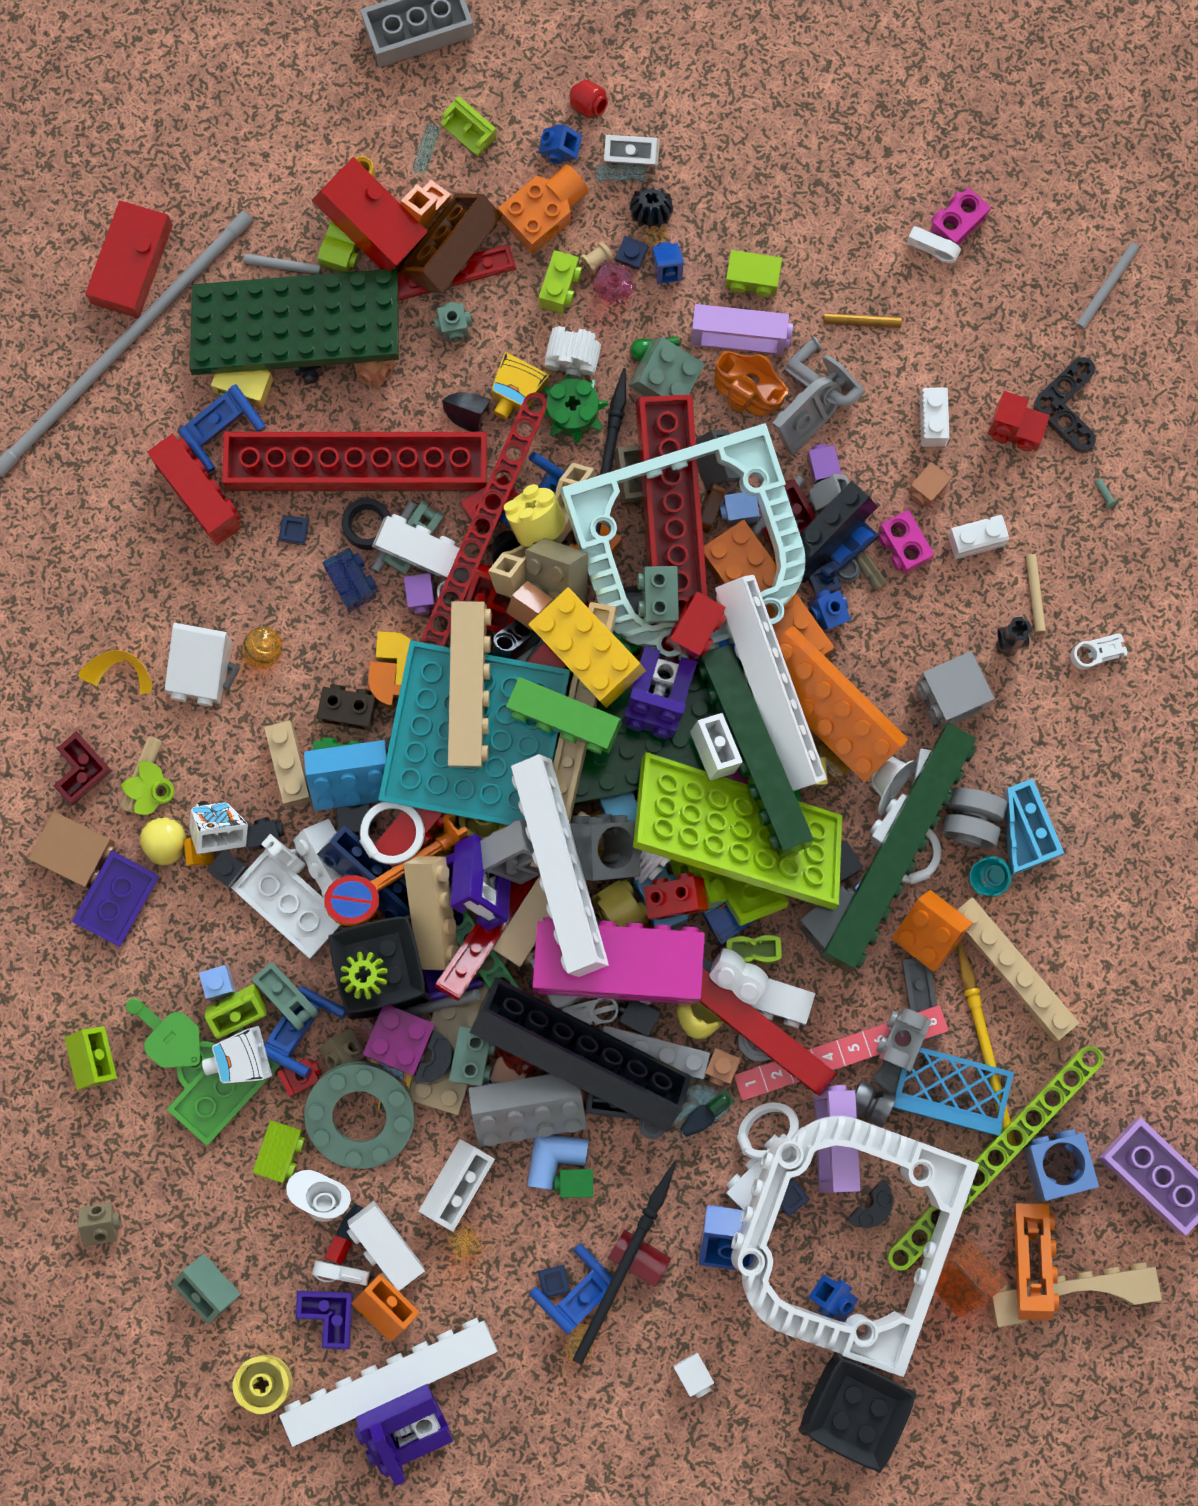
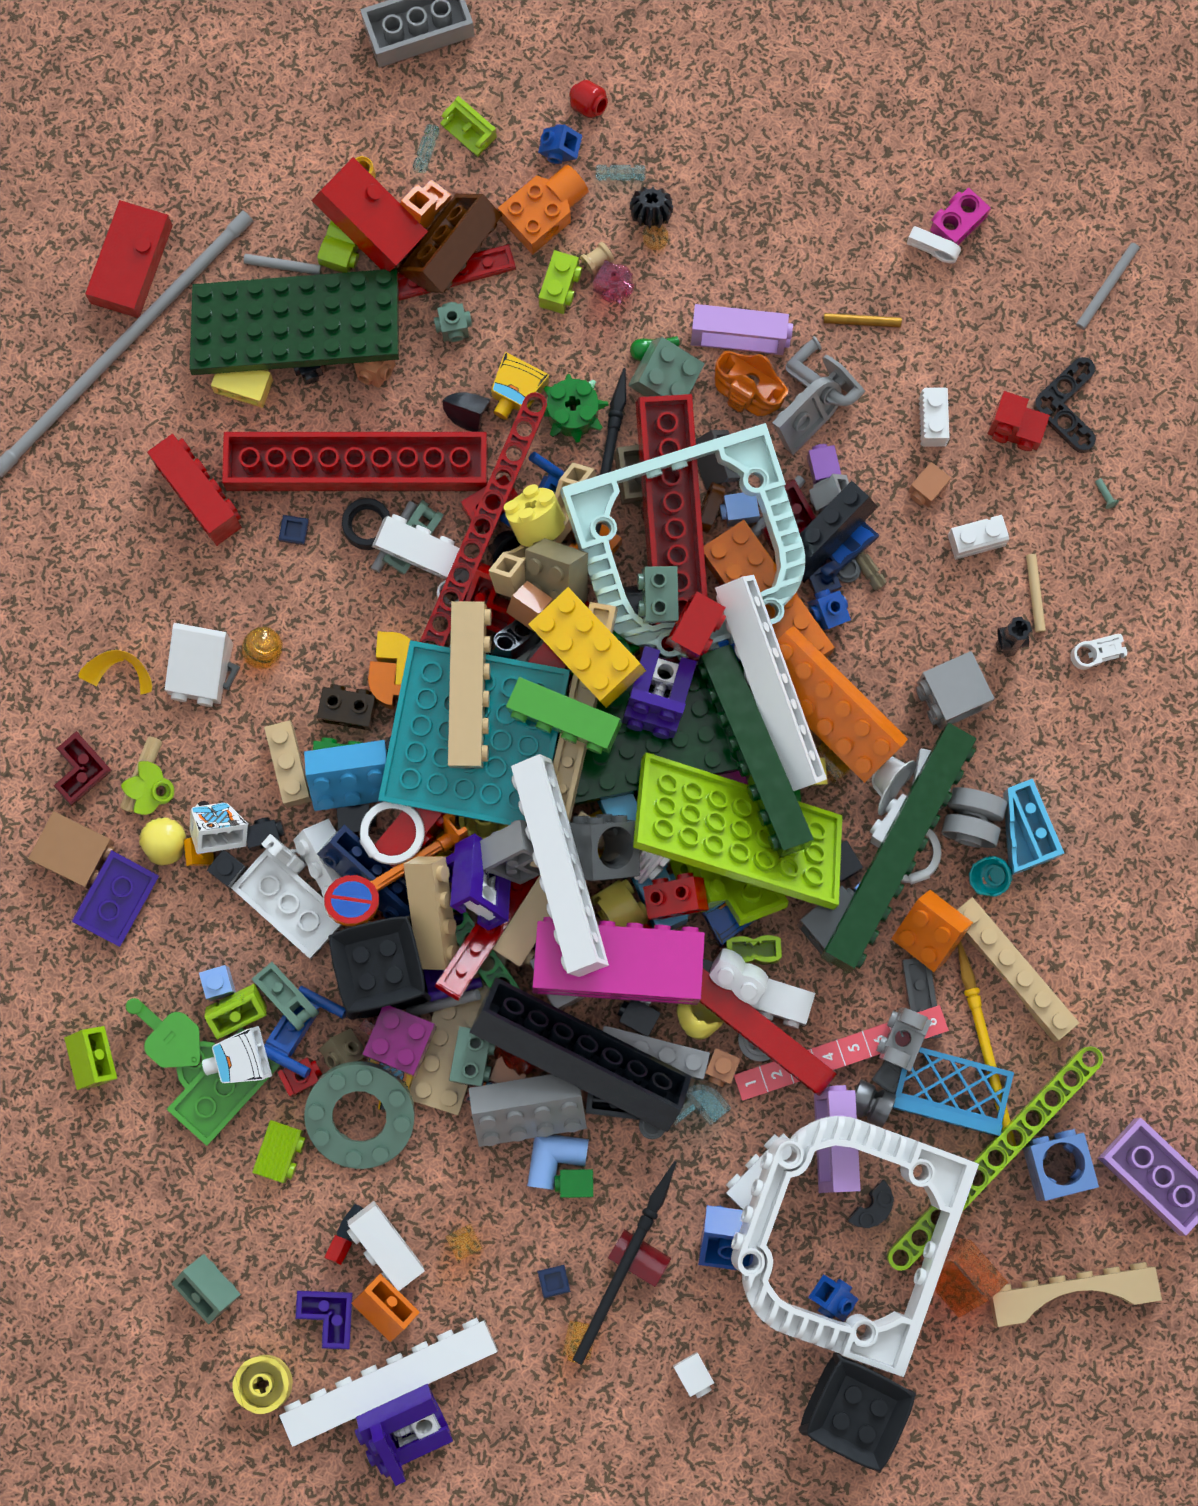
(98, 1224): dark tan brick -> none
(216, 419): blue plate -> none
(318, 1195): white piece -> none
(340, 1272): white piece -> none
(349, 579): clear blue brick -> none
(372, 980): lime gear -> none
(419, 594): medium lavender brick -> none
(441, 1061): black cylinder -> none
(456, 1185): white brick -> none
(572, 352): white brick -> none
(581, 1298): blue plate -> none
(586, 1012): white piece -> none
(631, 150): white brick -> none
(631, 252): dark blue plate -> none
(667, 262): blue slope -> none
(706, 1114): black piece -> none
(716, 746): white brick -> none
(751, 1117): white piece -> none
(753, 273): lime brick -> none
(793, 1198): dark blue tile -> none
(912, 540): dark pink brick -> none
(1037, 1305): orange brick -> none

